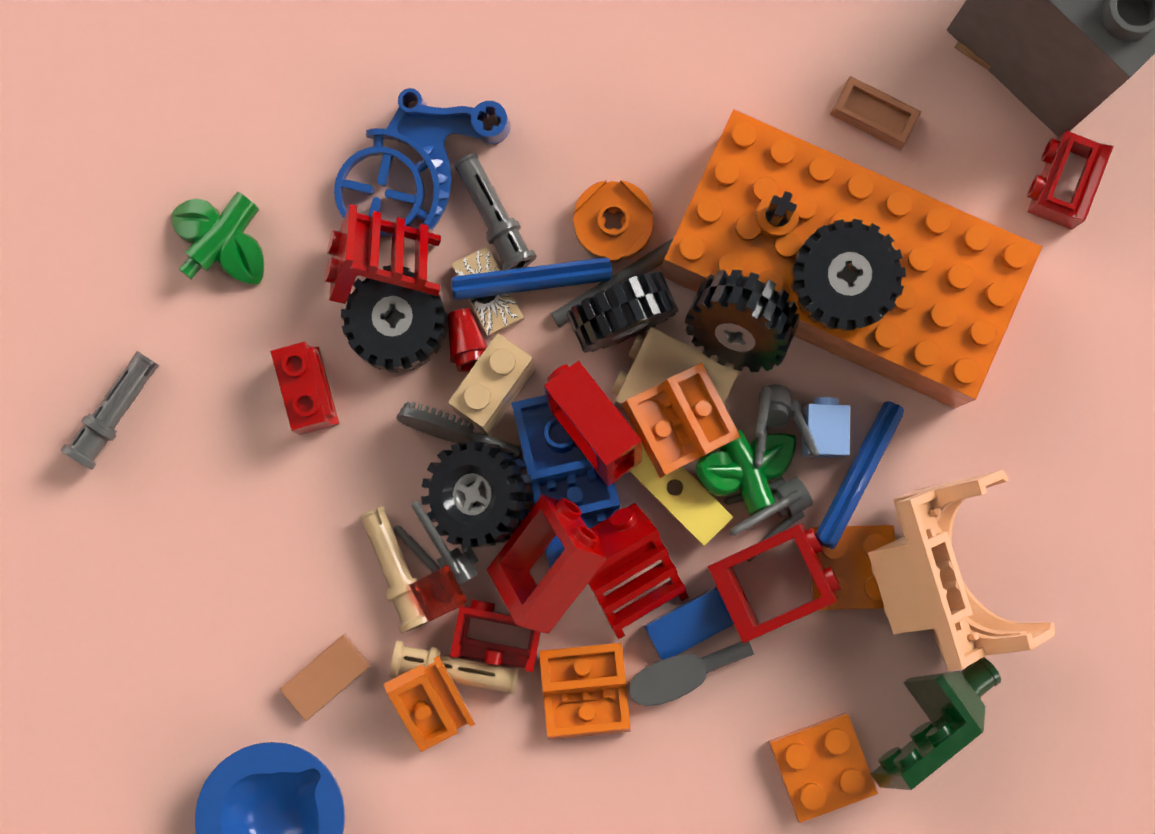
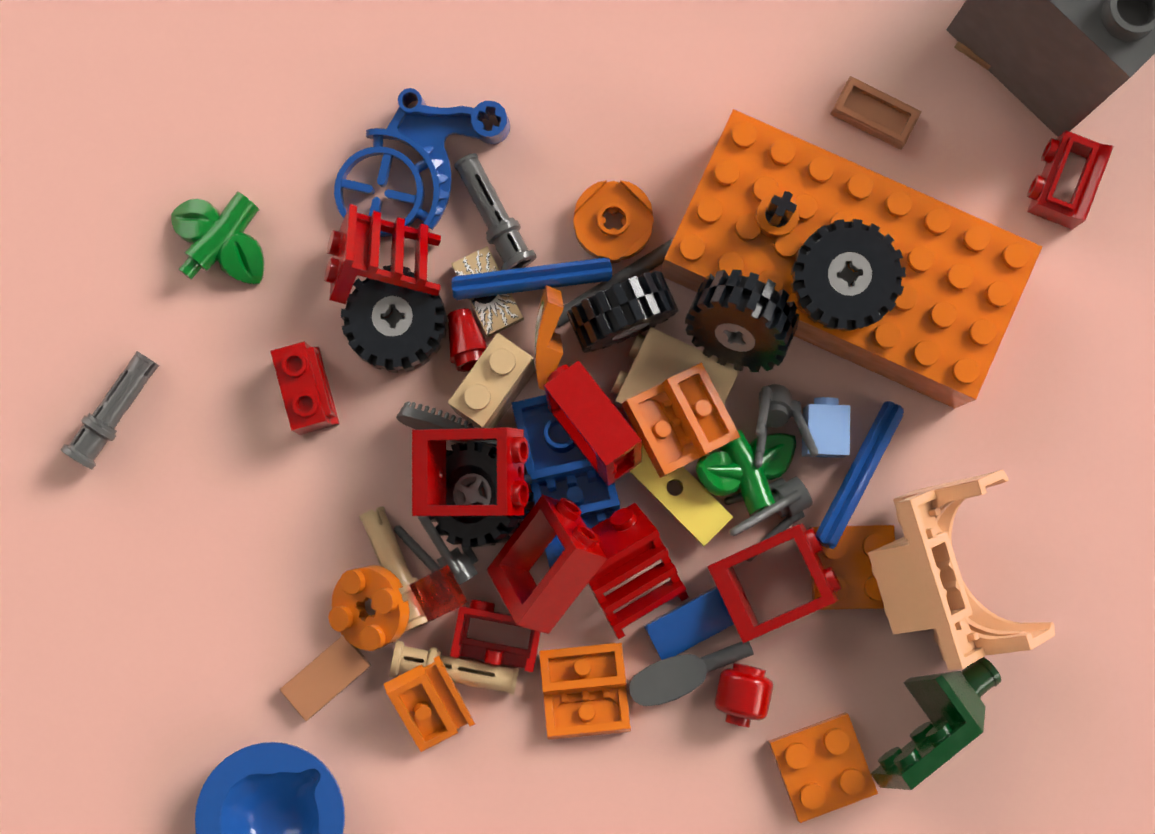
(349, 611): none -> orange plate
(430, 472): none -> red window
(547, 342): none -> orange slope
(743, 694): none -> red head

